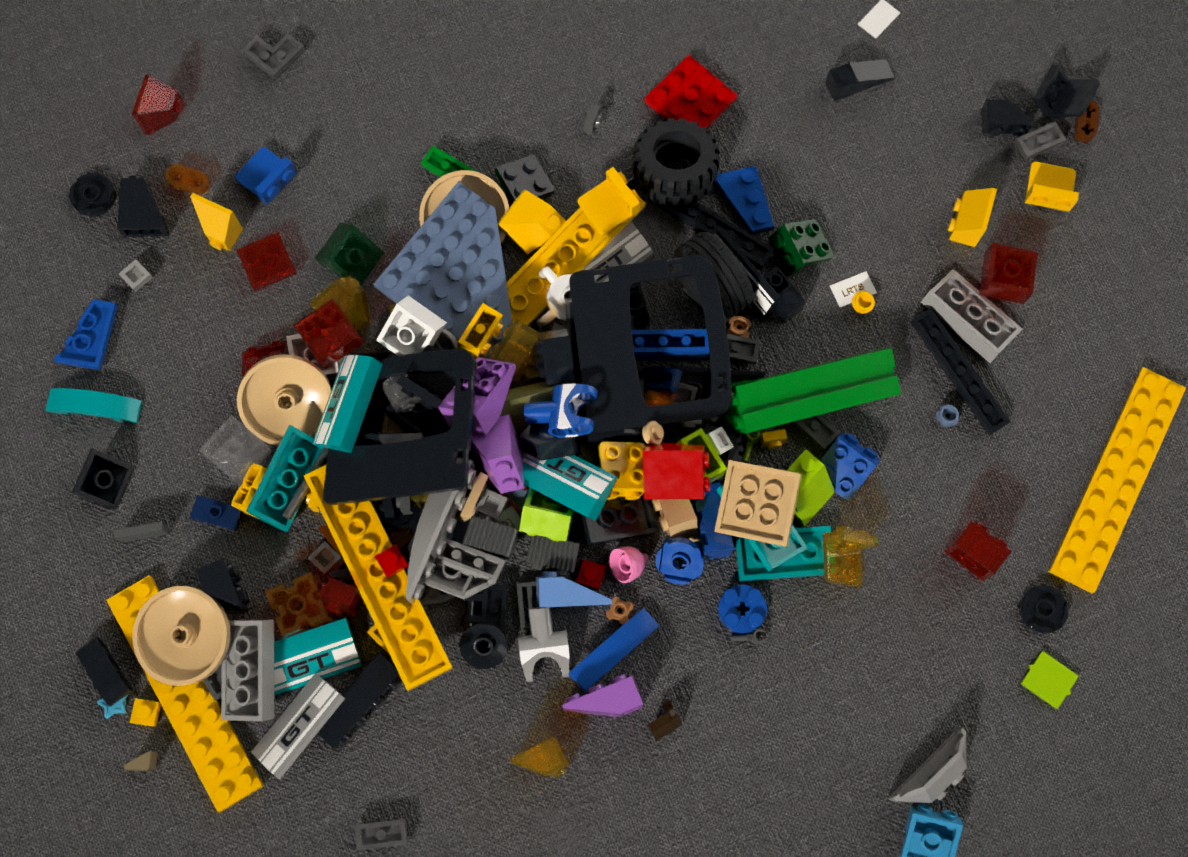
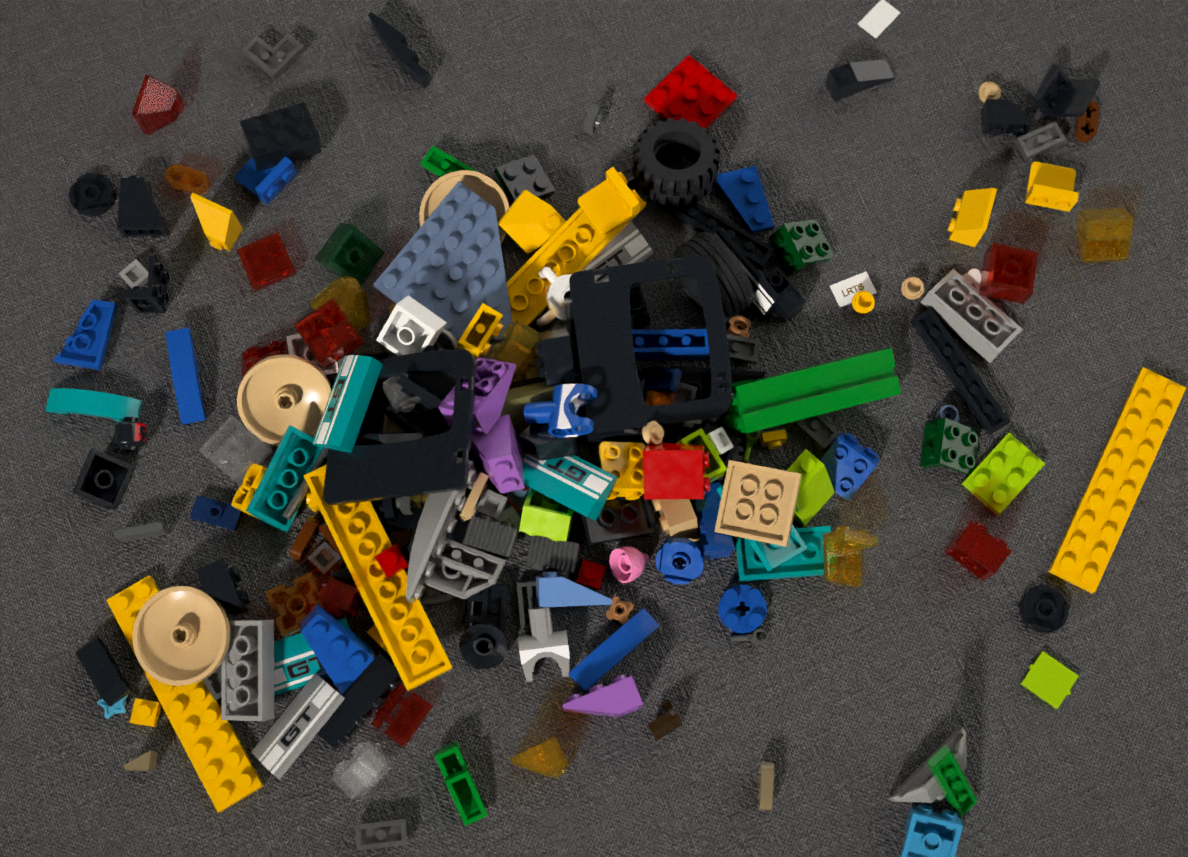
(130, 434): none -> black head
(155, 297): none -> black bracket
(185, 375): none -> blue slope
(280, 135): none -> black brick
(305, 538): none -> reddish brown beam
(336, 647): none -> blue wedge
(362, 770): none -> clear brick
(396, 46): none -> black slope
(407, 720): none -> clear red plate
(460, 783): none -> green slope
(765, 787): none -> dark tan beam
(912, 288): none -> tan plate
(949, 446): none -> dark green bracket
(952, 781): none -> green tile
(973, 277): none -> white sticker
(989, 90): none -> tan plate
(1003, 474): none -> lime plate
(1104, 234): none -> clear yellow slope

